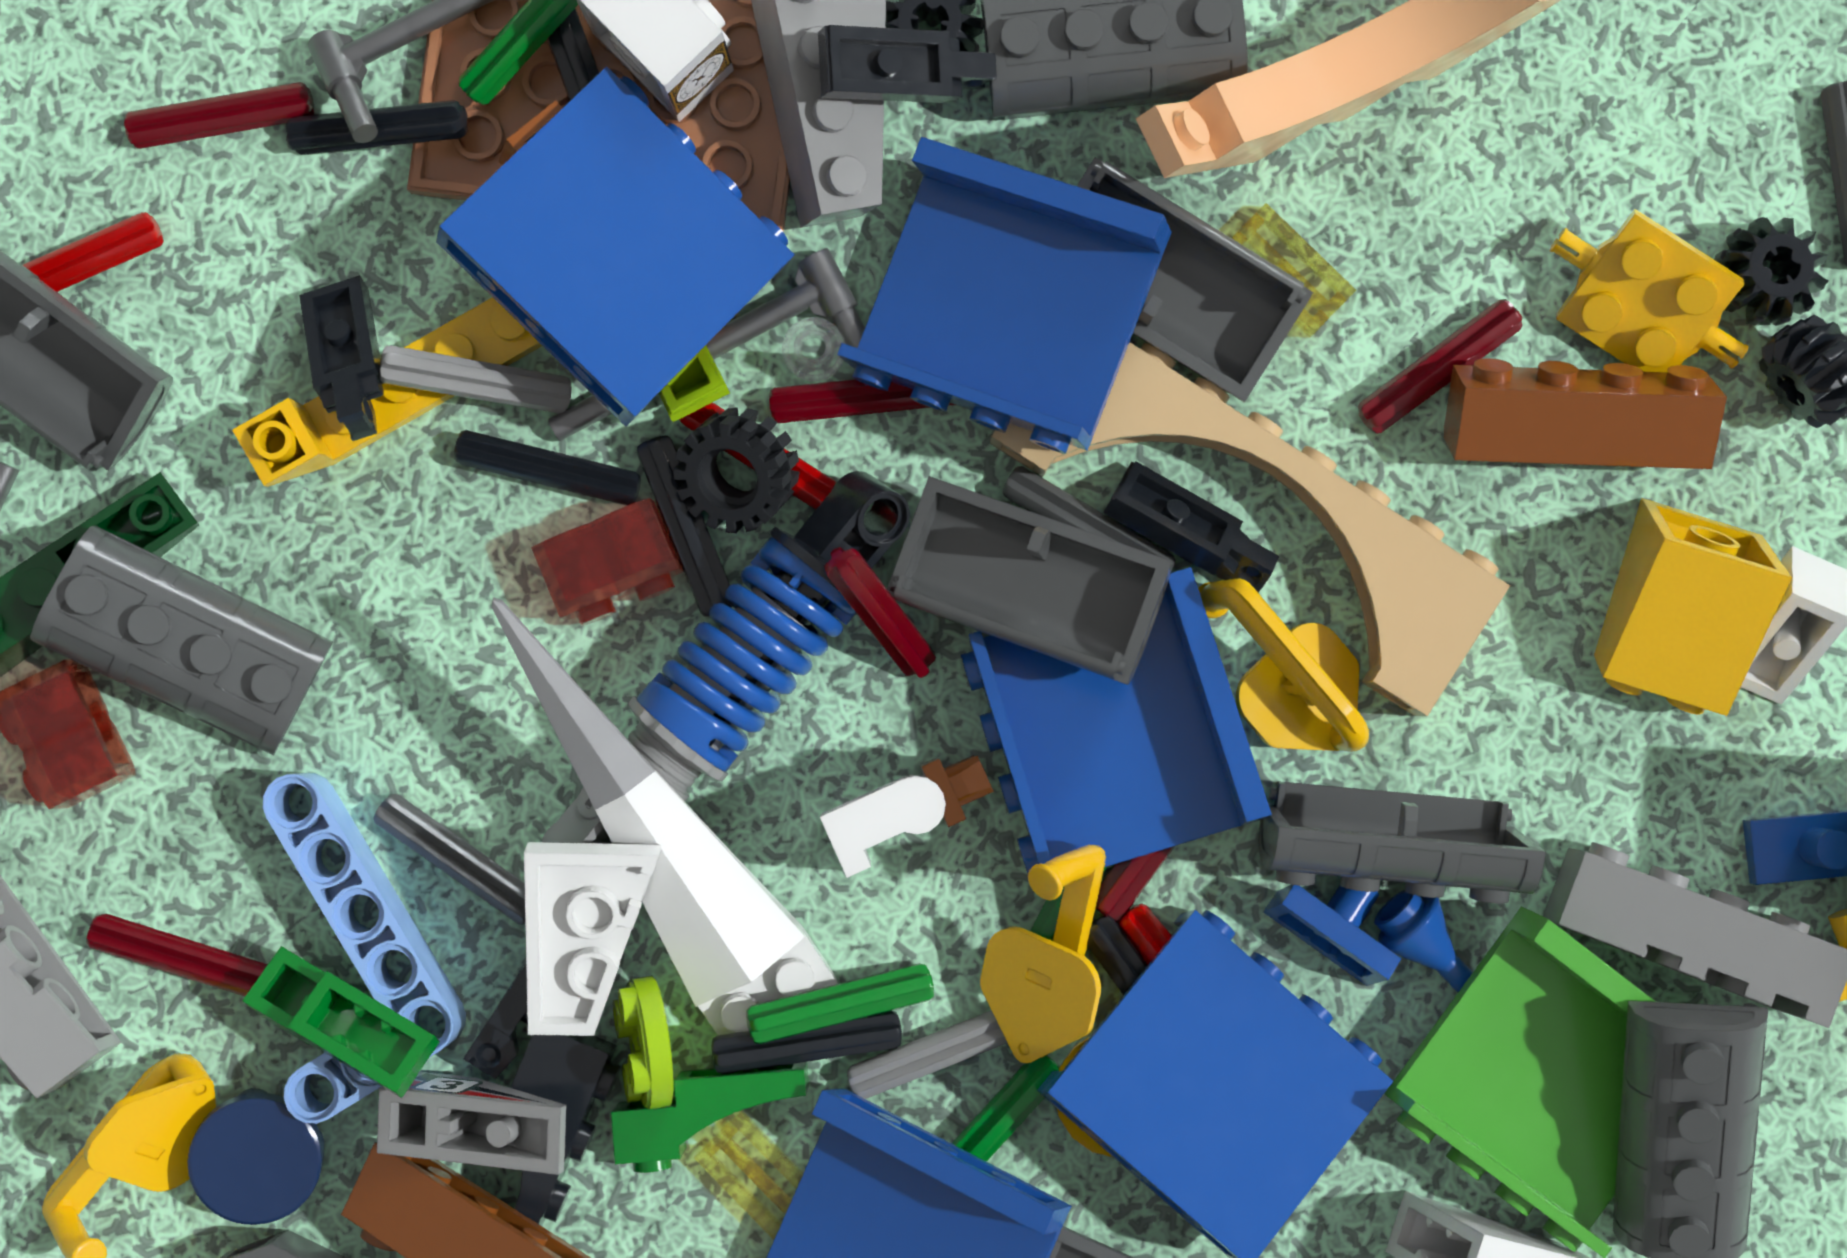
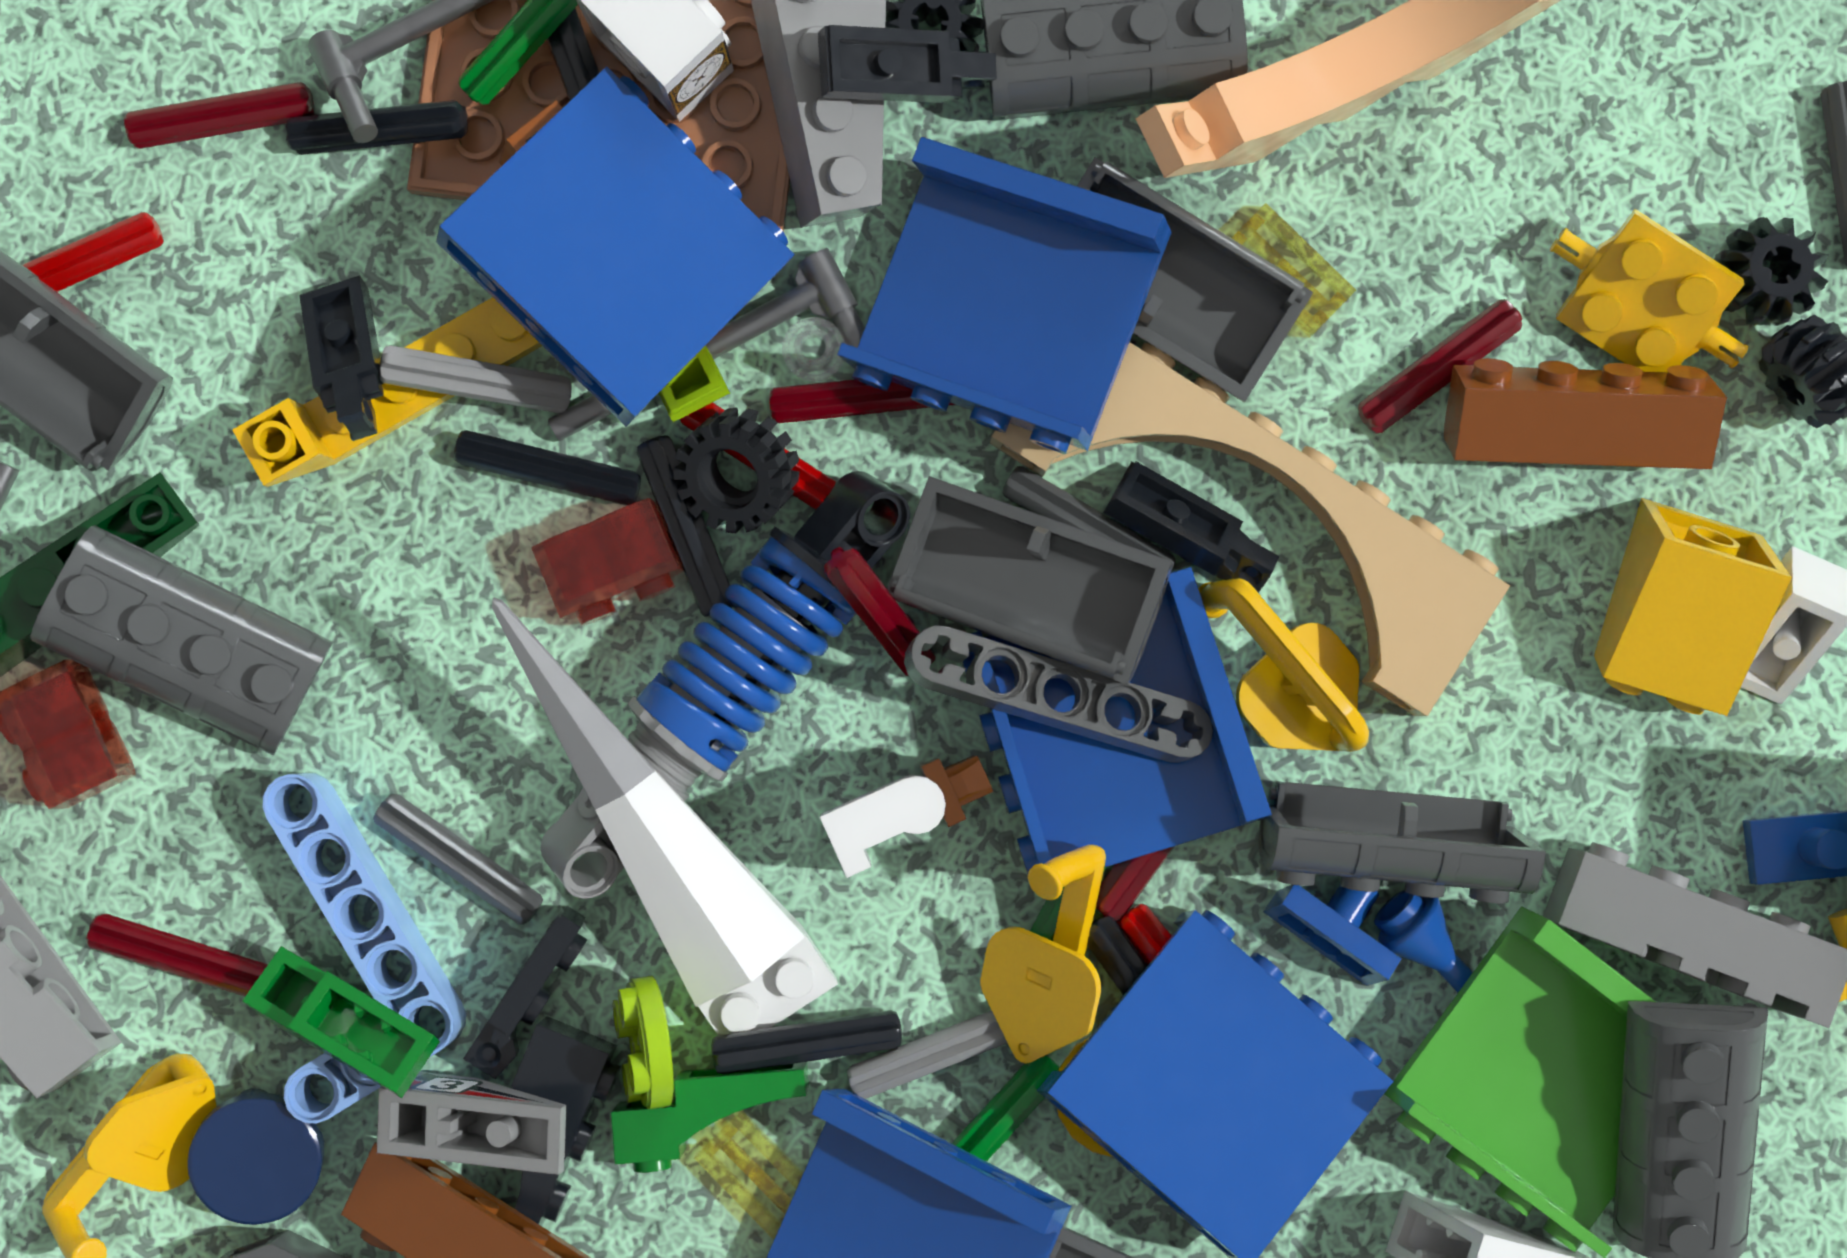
(577, 927): white wing -> none
(839, 1003): green axle -> none
(1028, 700): none -> dark grey beam

